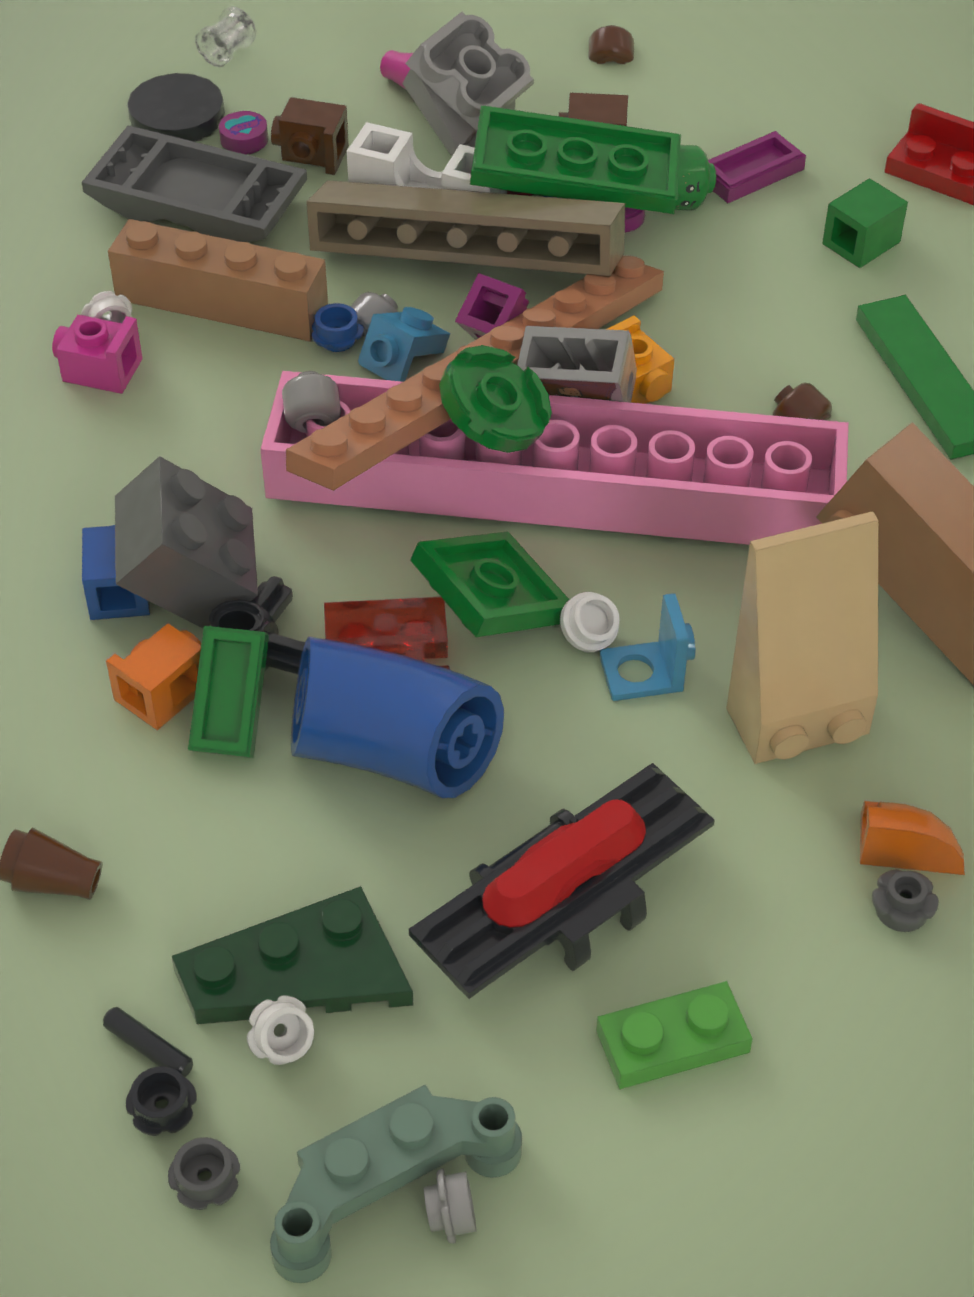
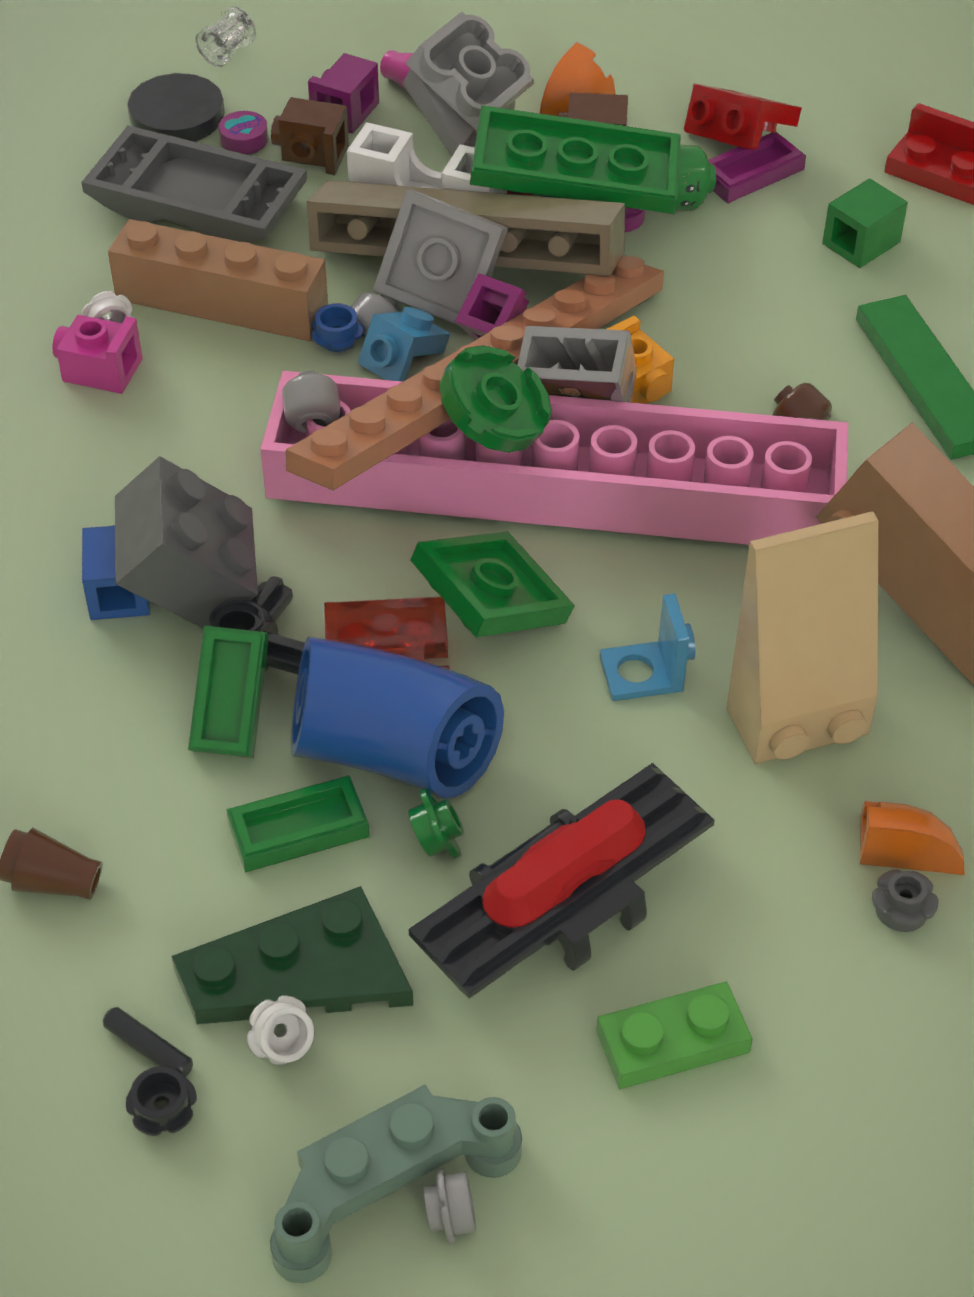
(157, 675): orange brick -> none
(200, 1156): dark grey plate -> none
(297, 823): none -> green tile
(349, 83): none -> magenta brick
(436, 825): none -> green plate
(437, 255): none -> light grey tile
(574, 74): none -> orange brick
(589, 621): white plate -> none
(611, 44): reddish brown piece -> none
(735, 116): none -> red bracket

